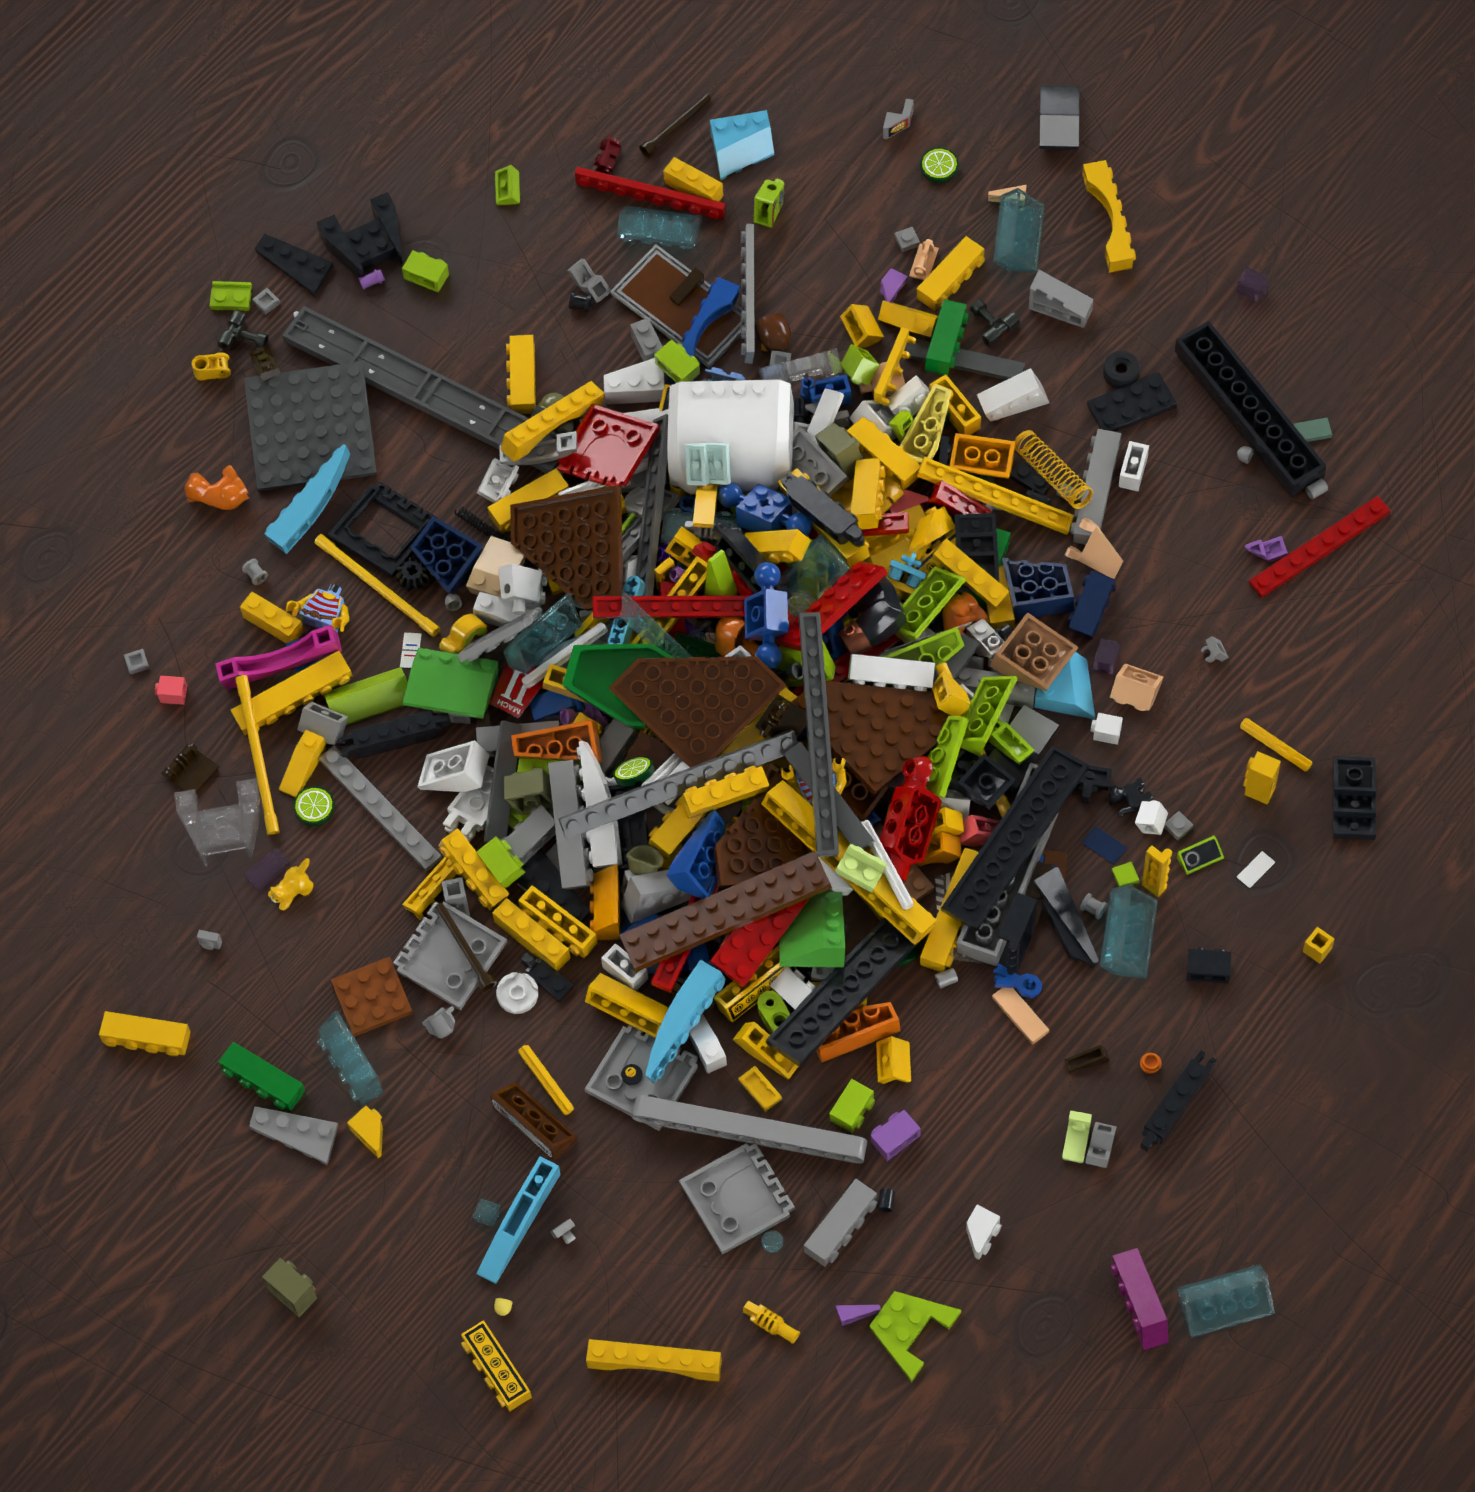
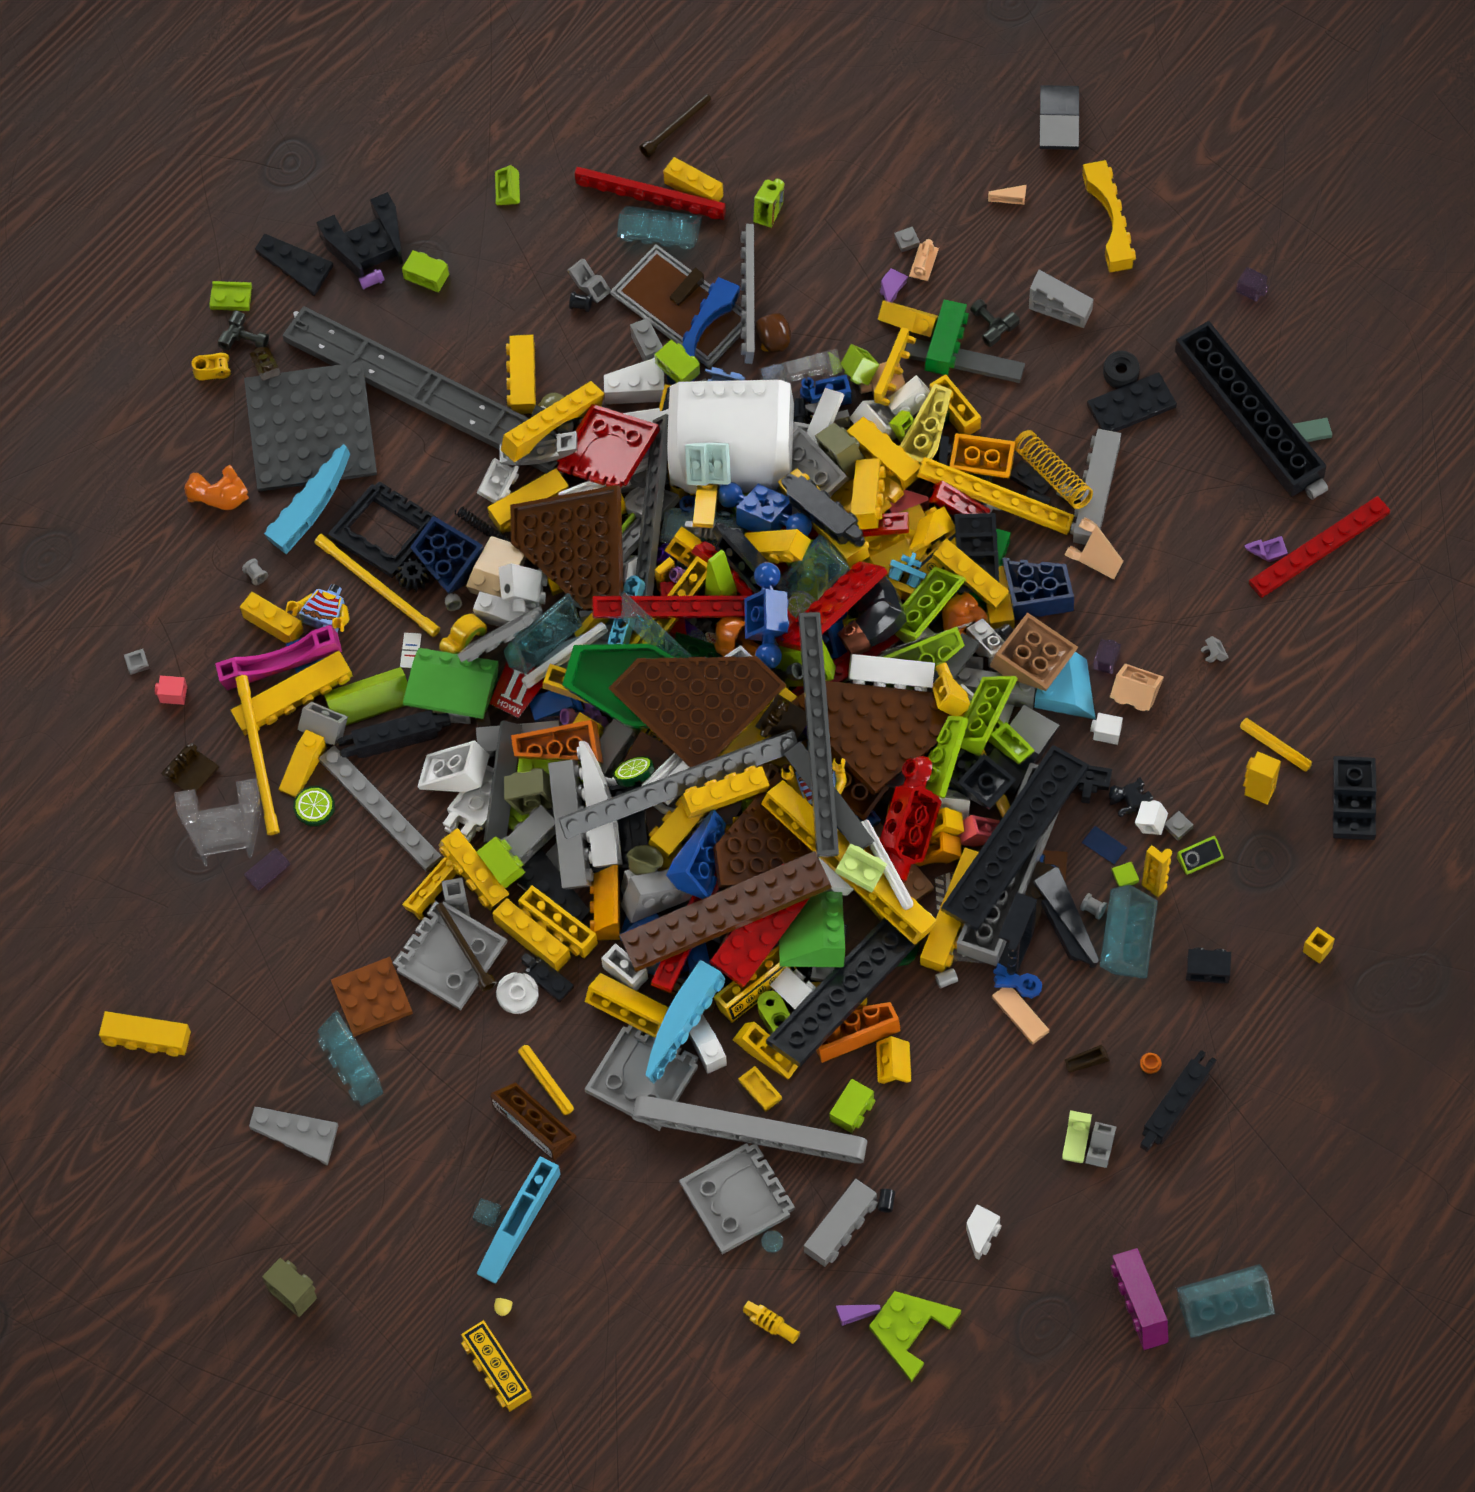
(209, 940): light grey plate -> none
(261, 1076): green brick -> none
(266, 301): light grey tile -> none
(294, 883): yellow animal -> none
(368, 1129): yellow slope -> none
(440, 1023): light grey piece -> none
(564, 1231): light grey tile -> none
(608, 148): dark red hinge -> none
(631, 1074): black tile -> none
(687, 1362): yellow arch -> none
(741, 141): medium azure wedge -> none
(779, 357): light grey plate -> none
(861, 325): yellow brick -> none
(895, 1134): medium lavender brick -> none
(896, 122): light grey slope -> none
(939, 165): tile -> none
(950, 273): yellow brick -> none
(1013, 396): white wedge -> none
(1018, 232): clear light blue slope -> none
(1091, 604): dark blue wedge -> none
(1133, 466): white brick -> none
(1245, 454): light grey hinge -> none
(1255, 869): white sticker -> none

